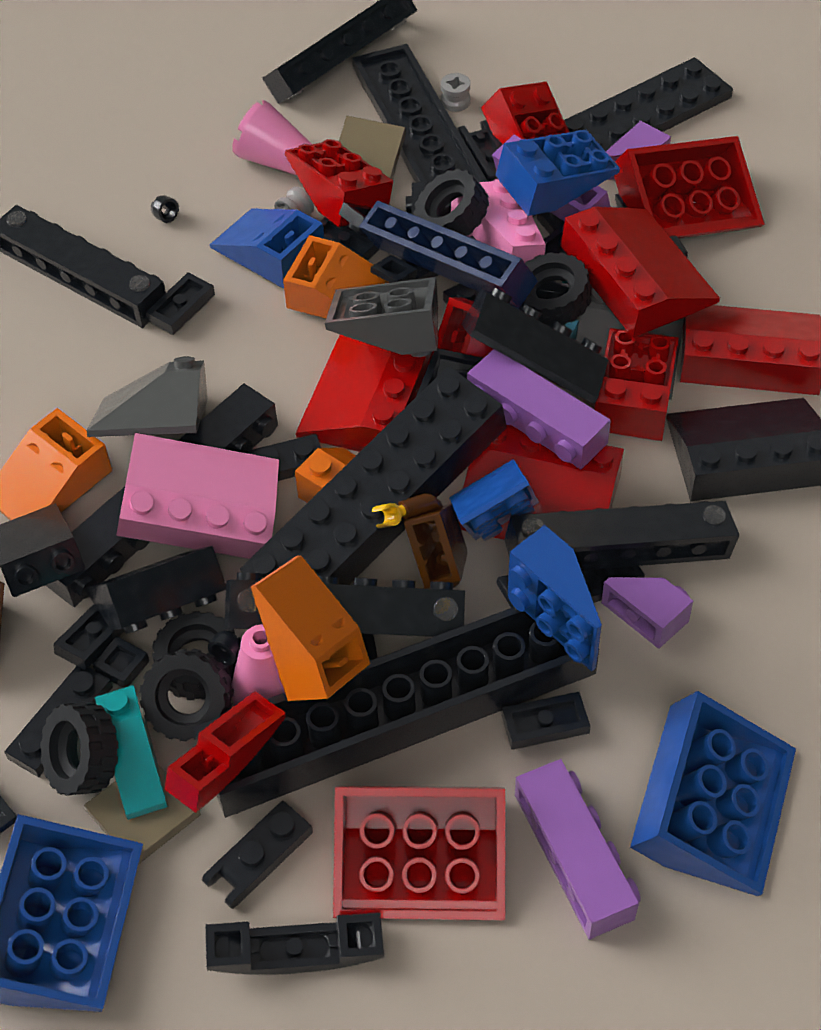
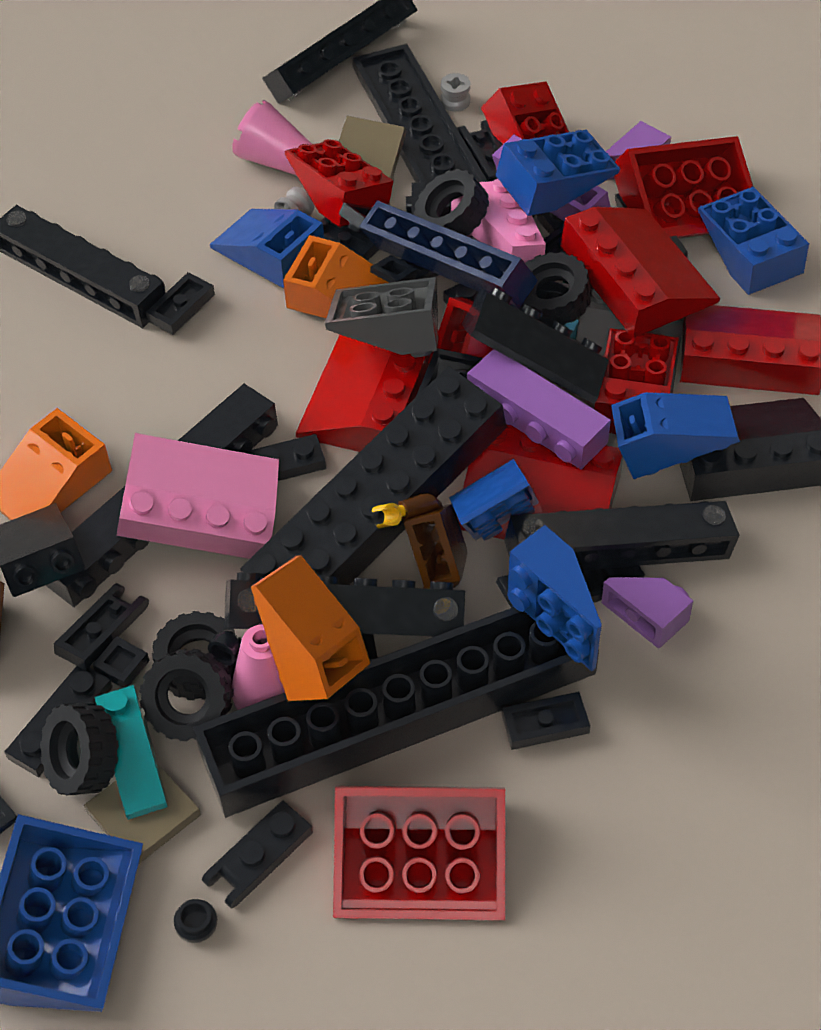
(157, 403): dark grey slope -> none
(159, 589): black slope -> none
(169, 204): black hinge -> none
(195, 920): none -> black plate
(223, 751): red slope -> none
(294, 948): black slope -> none
(319, 470): orange slope -> none
(576, 849): medium lavender brick -> none
(657, 102): black plate -> none
(671, 429): none -> blue slope
(714, 796): blue slope -> none
(754, 240): none -> blue slope

